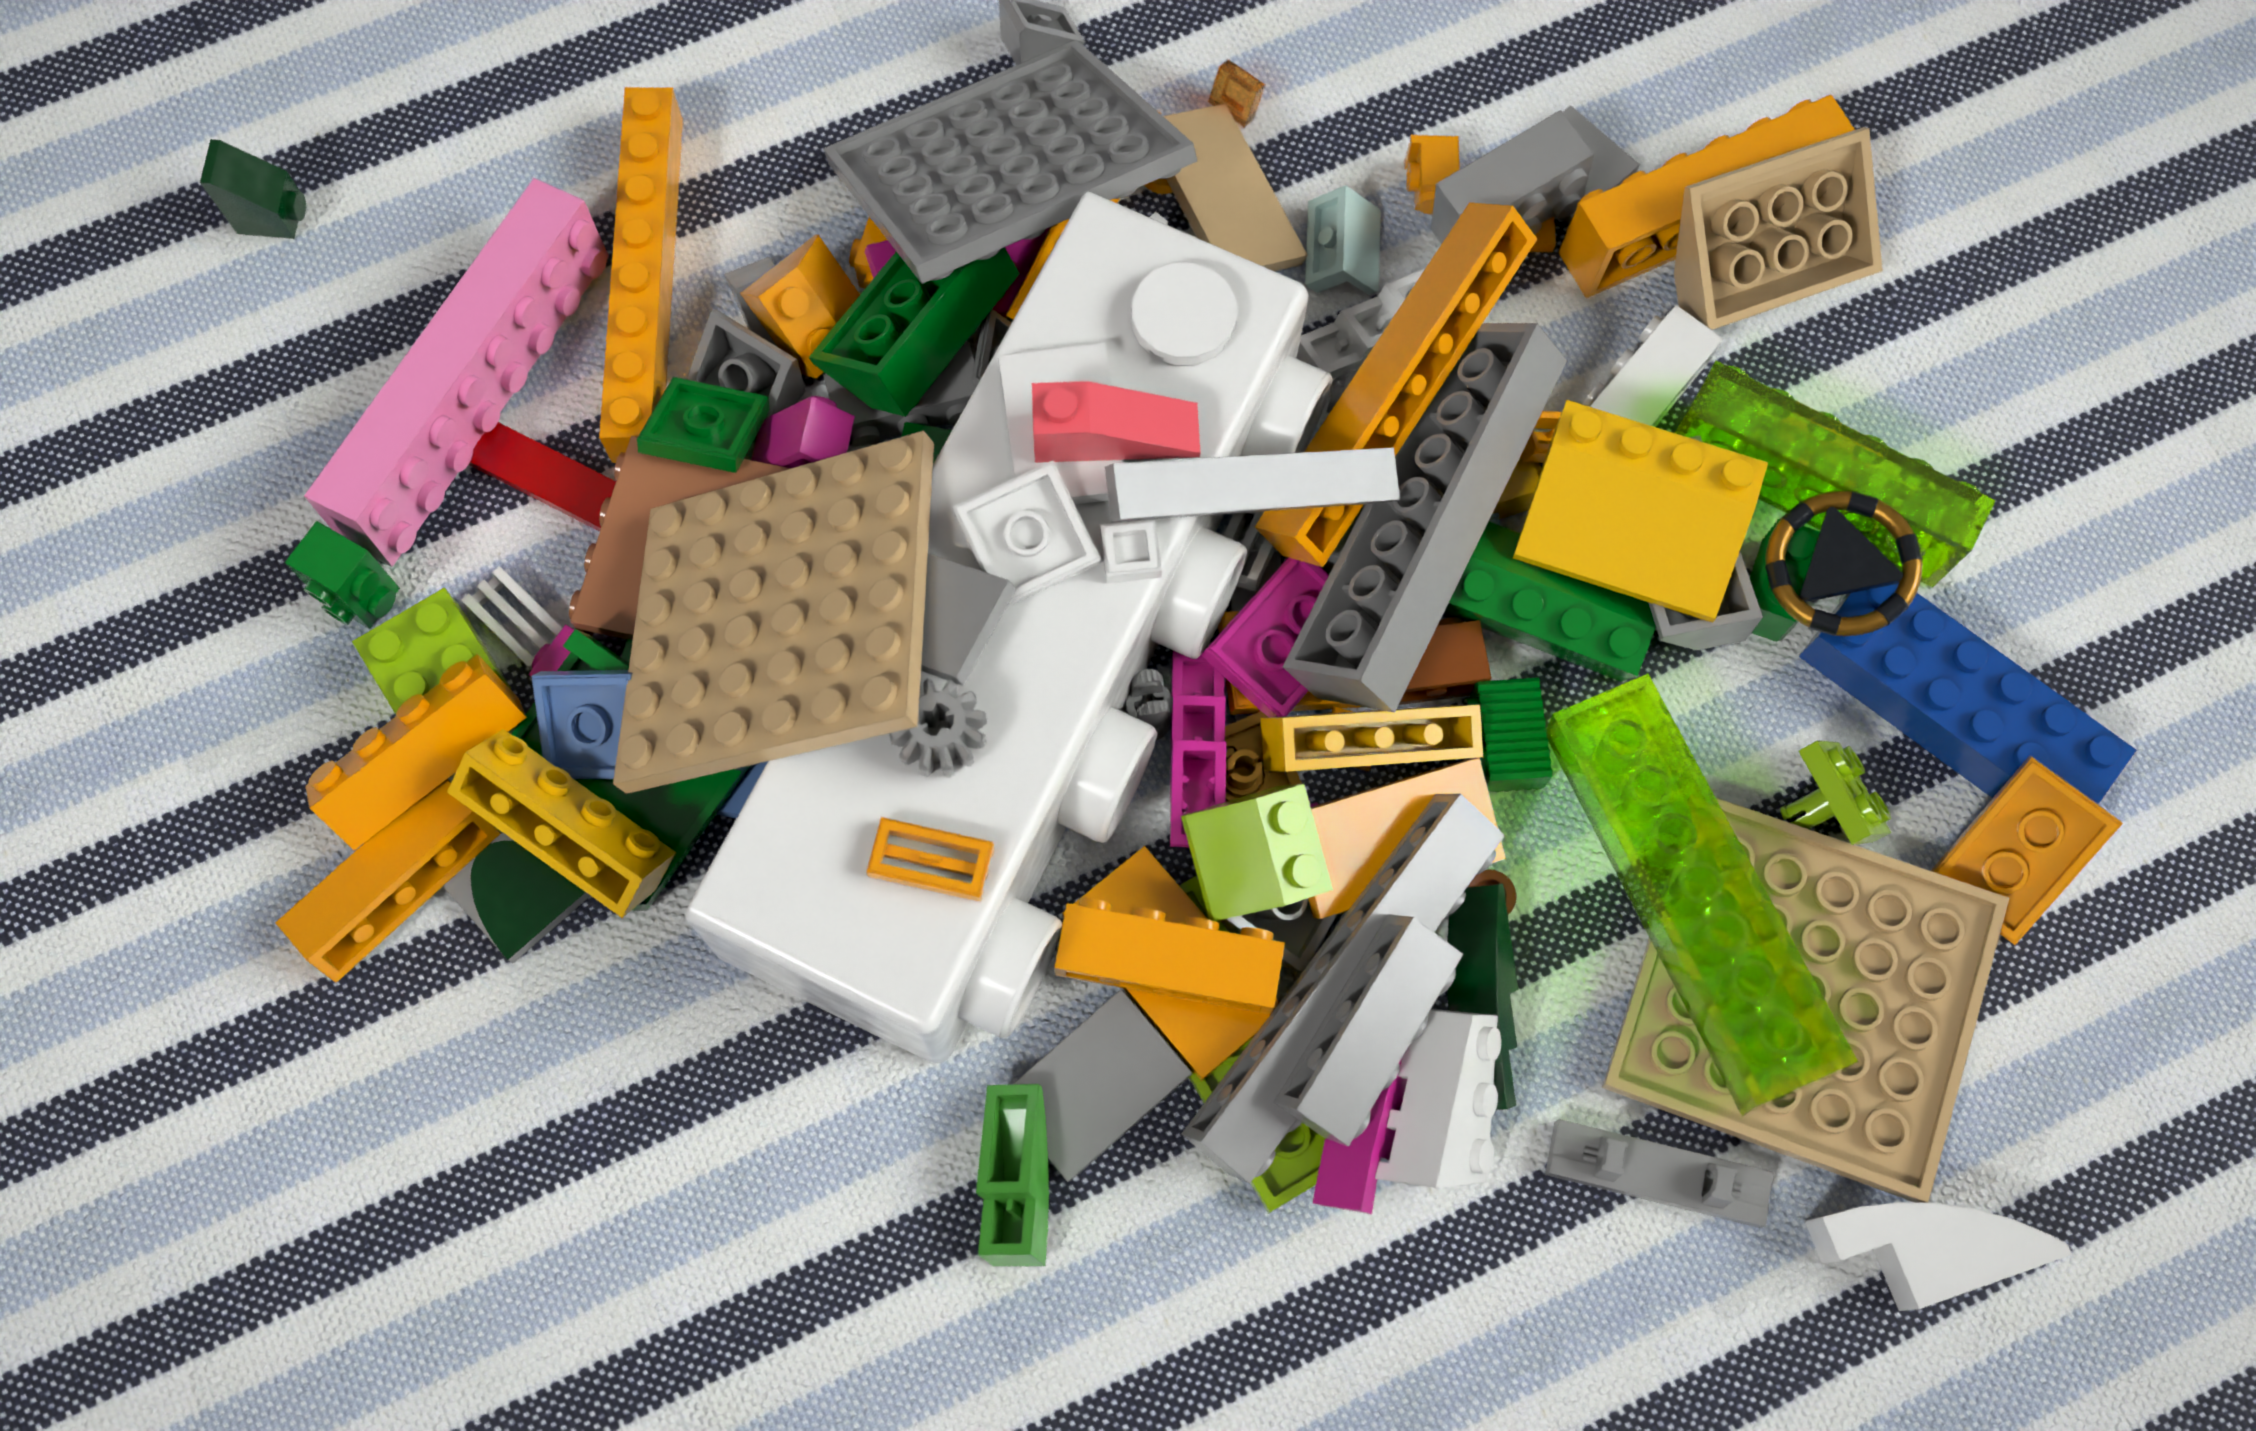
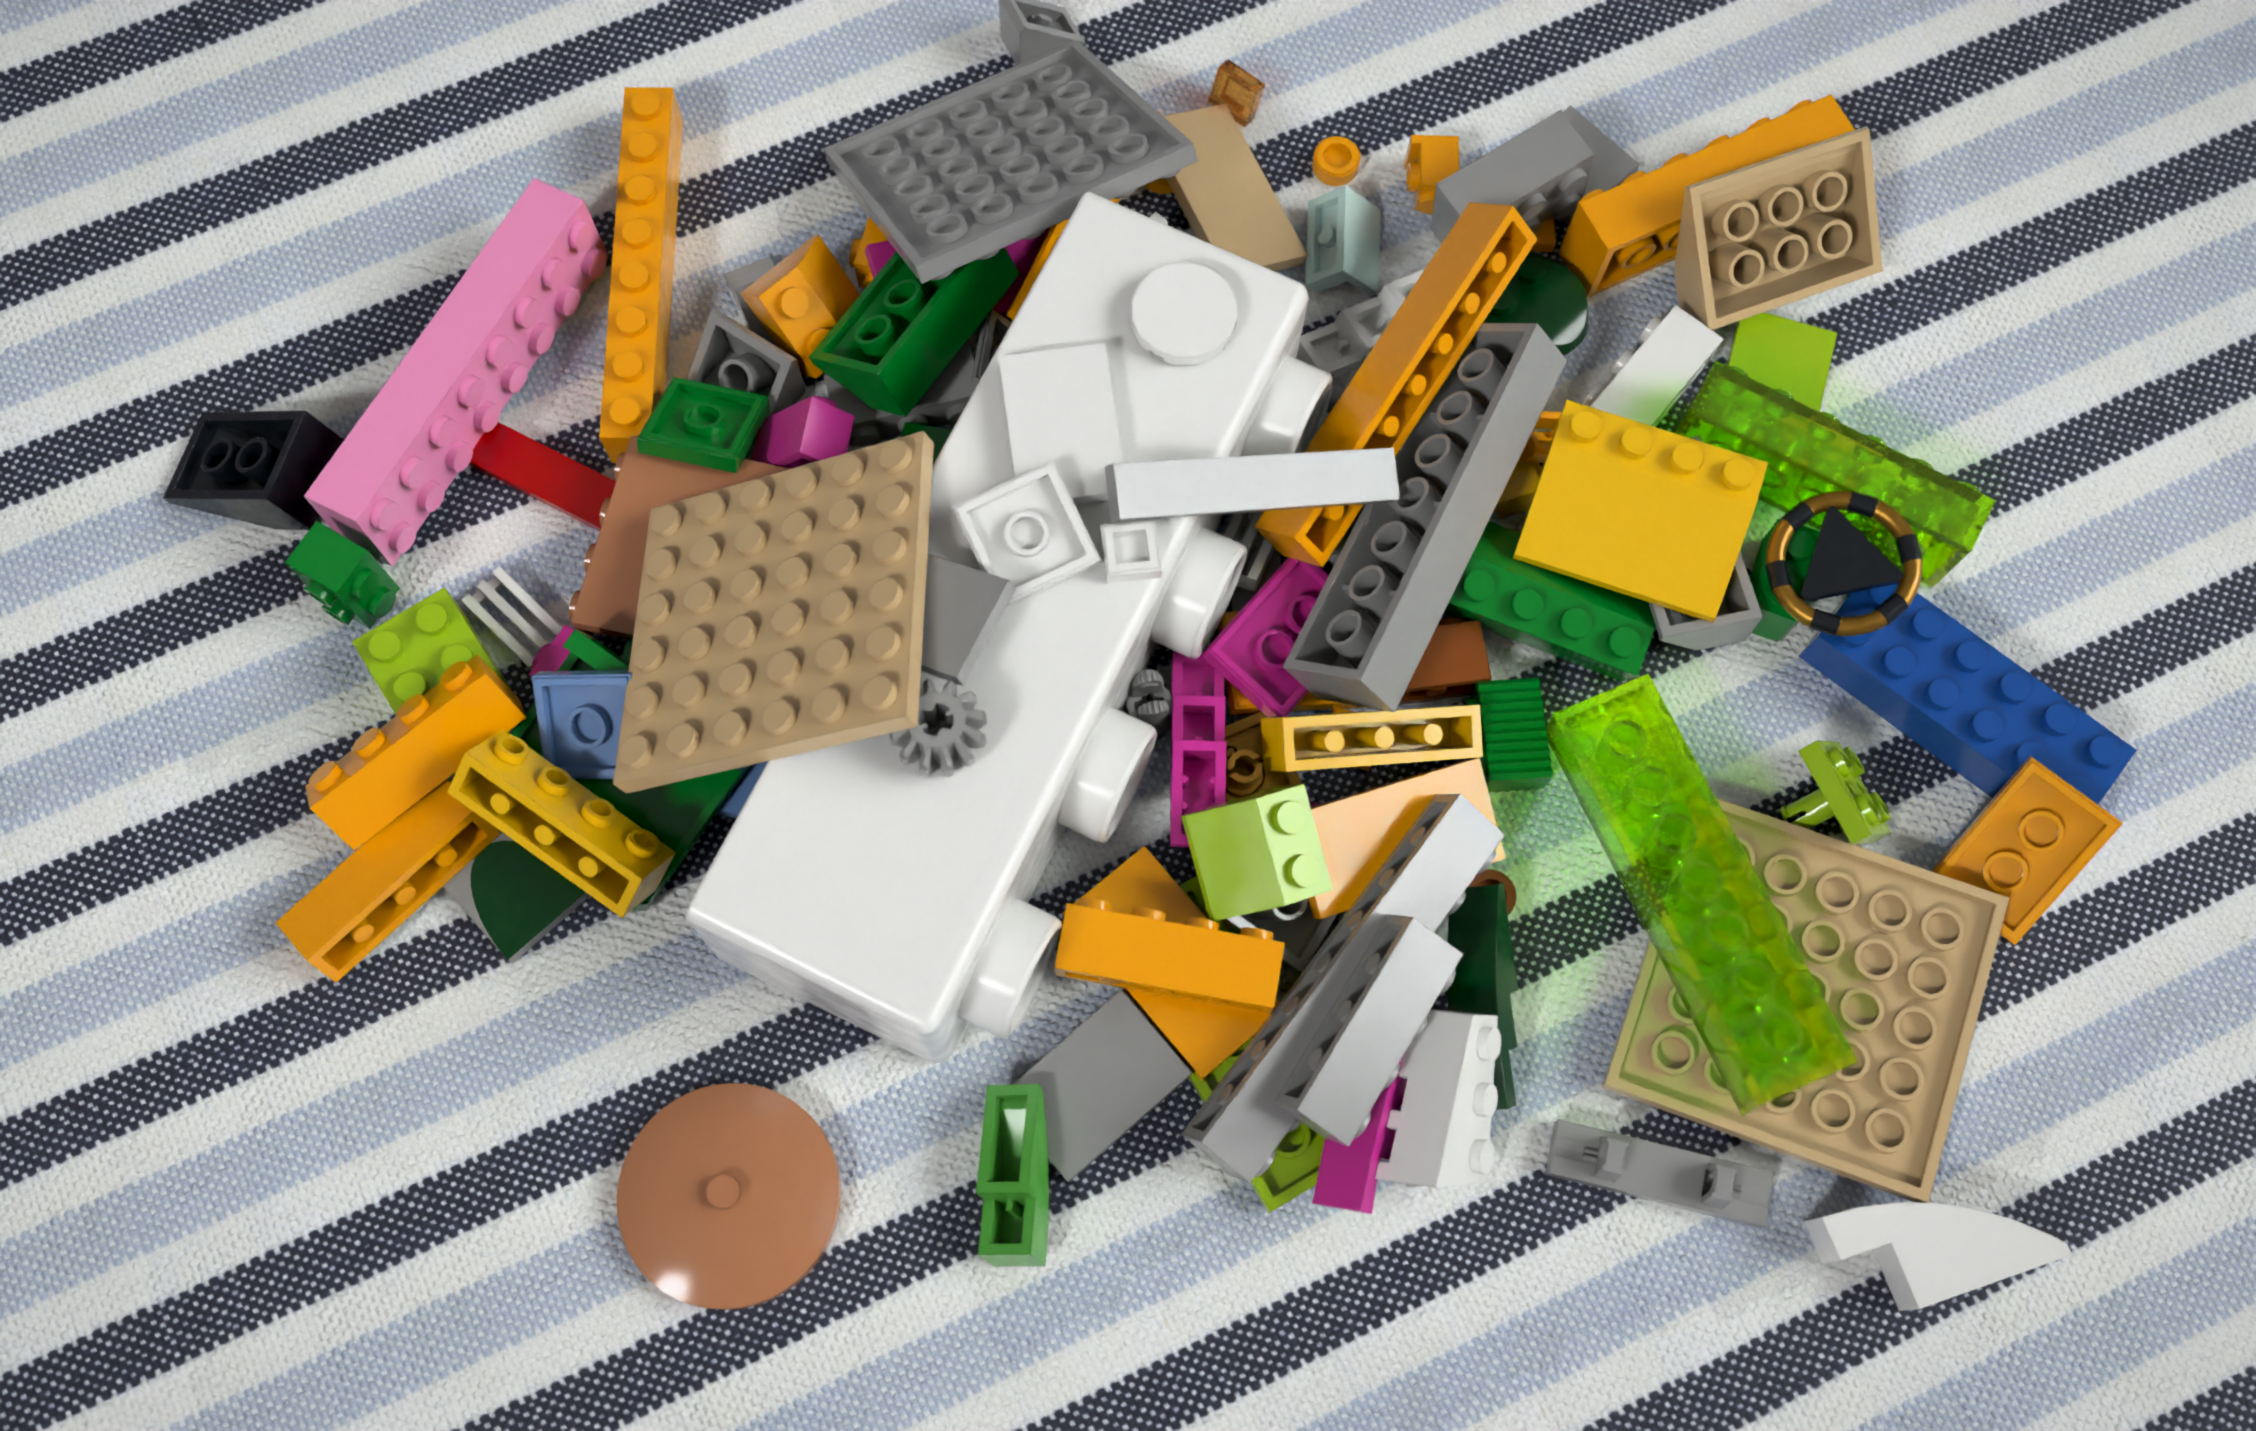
(252, 192): dark green slope -> none
(254, 467): none -> black slope
(729, 1196): none -> nougat dish
(926, 881): light orange tile -> none
(1110, 424): coral slope -> none
(1336, 161): none -> light orange tile
(1547, 296): none -> dark green slope
(1784, 355): none -> lime tile

